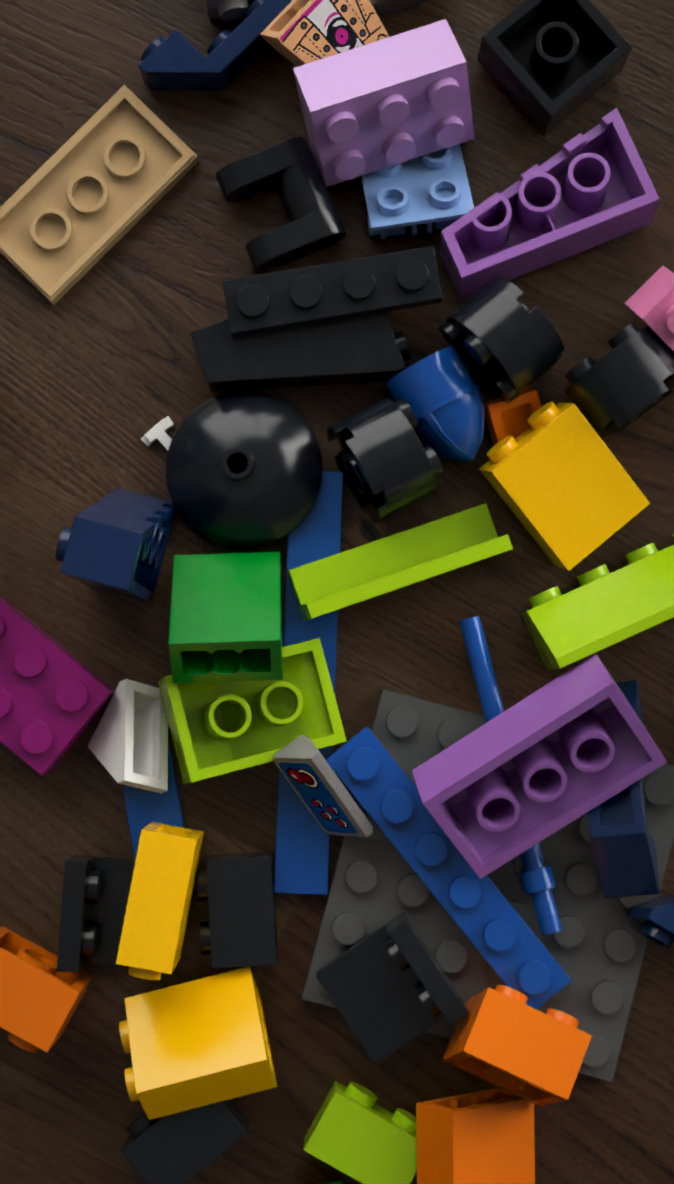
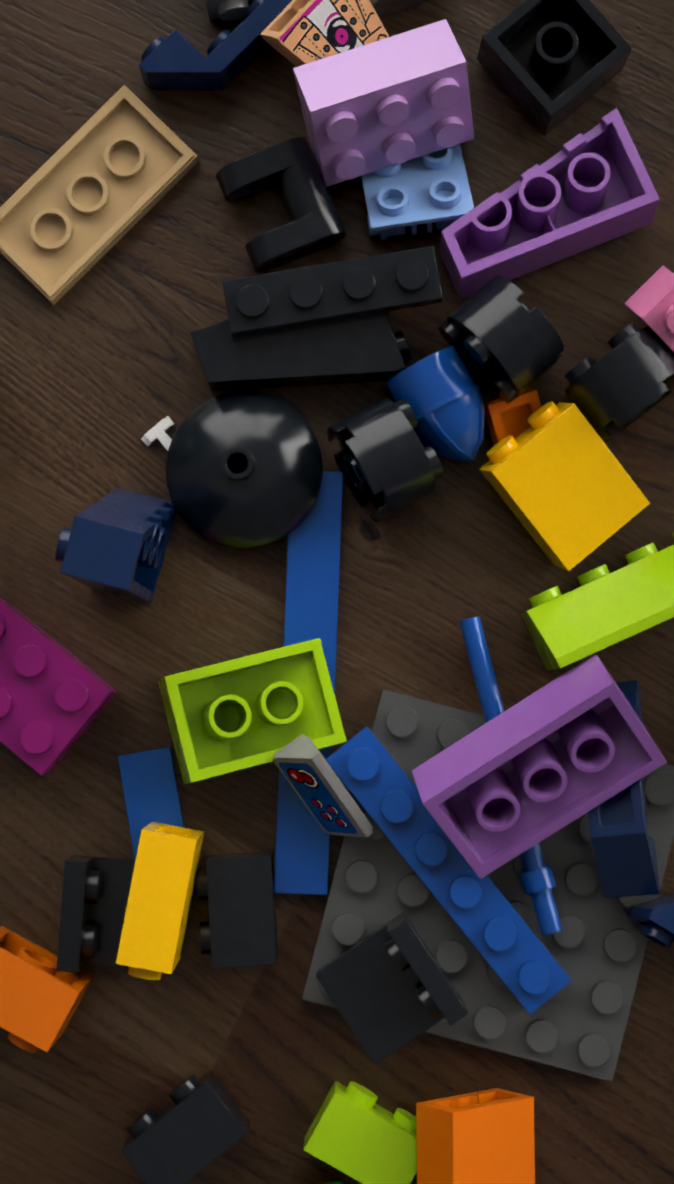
(134, 737): white slope -> none
(197, 1043): yellow brick -> none
(226, 617): green brick -> none
(396, 561): lime fence -> none
(518, 1046): orange brick -> none

